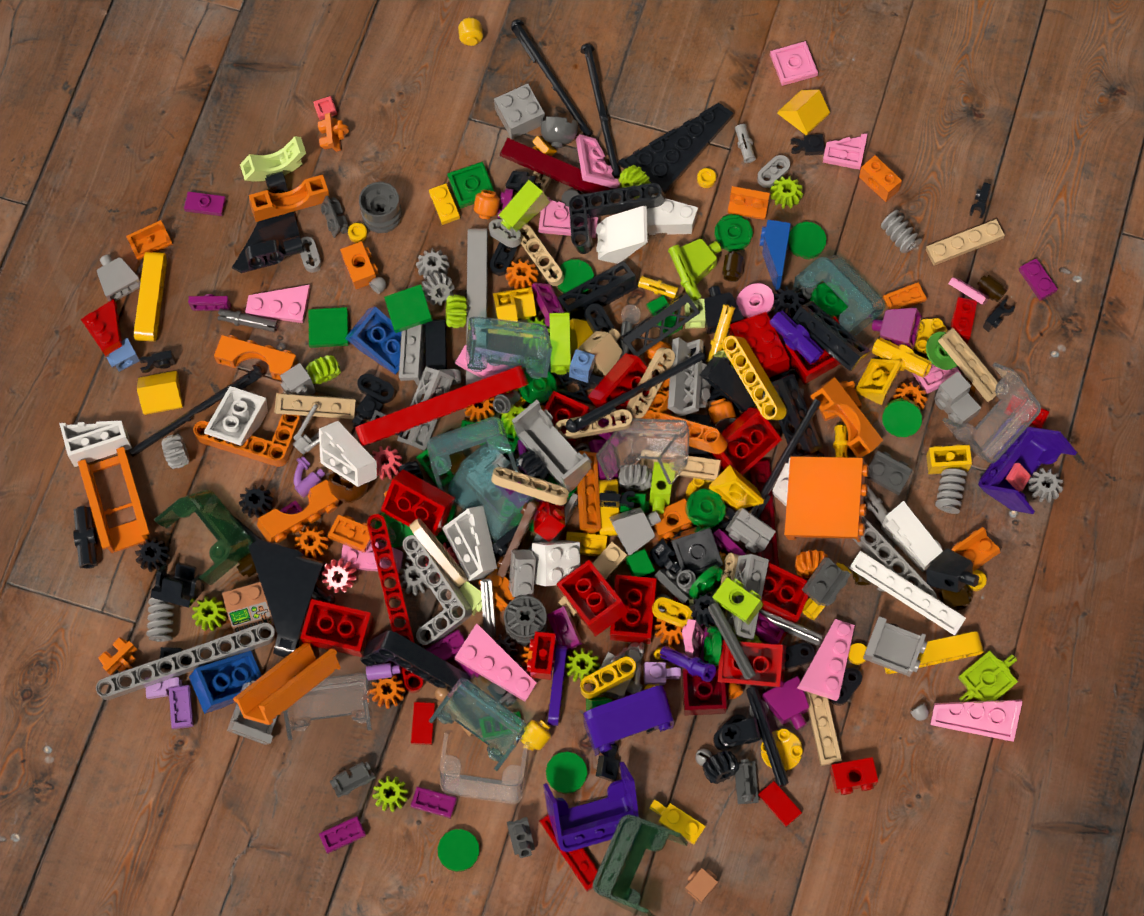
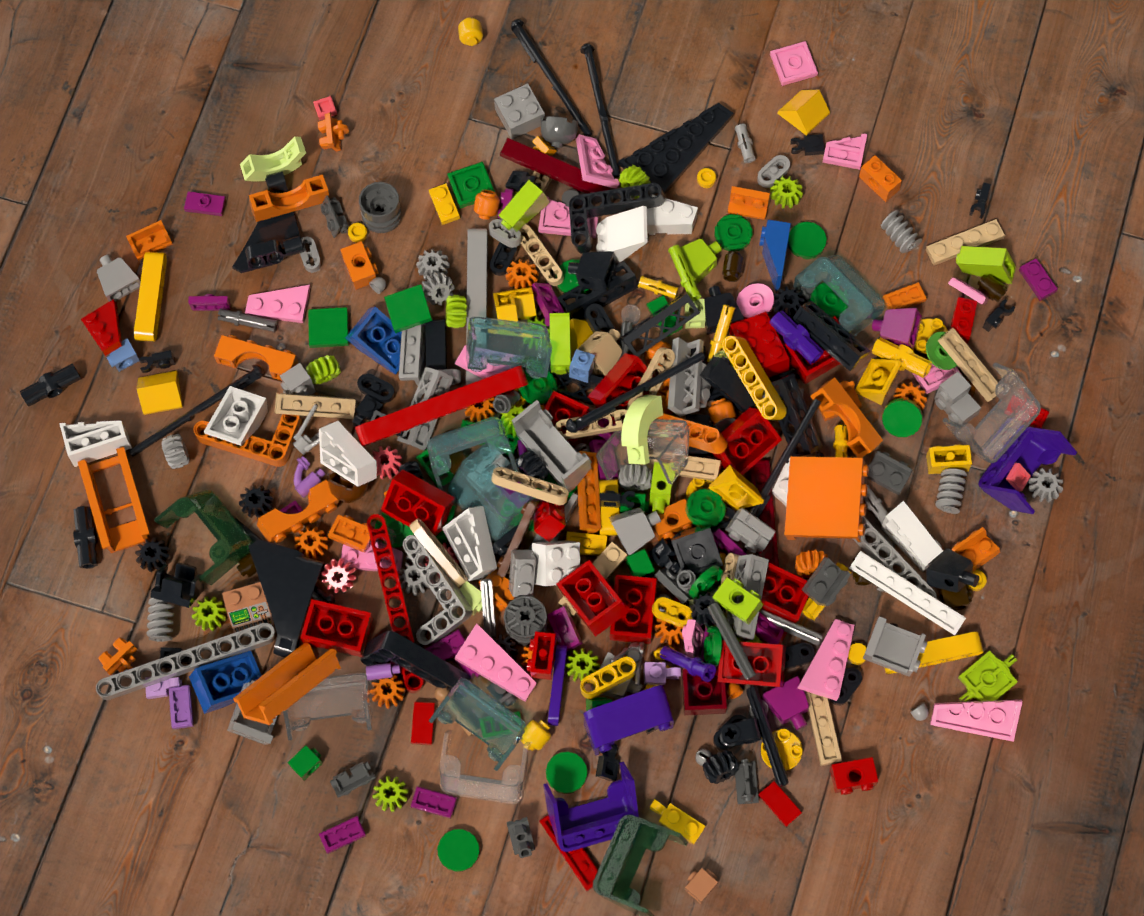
(50, 385): none -> black piece
(305, 762): none -> green brick
(594, 270): none -> black torso
(636, 426): none -> yellowish green arch
(986, 261): none -> lime slope

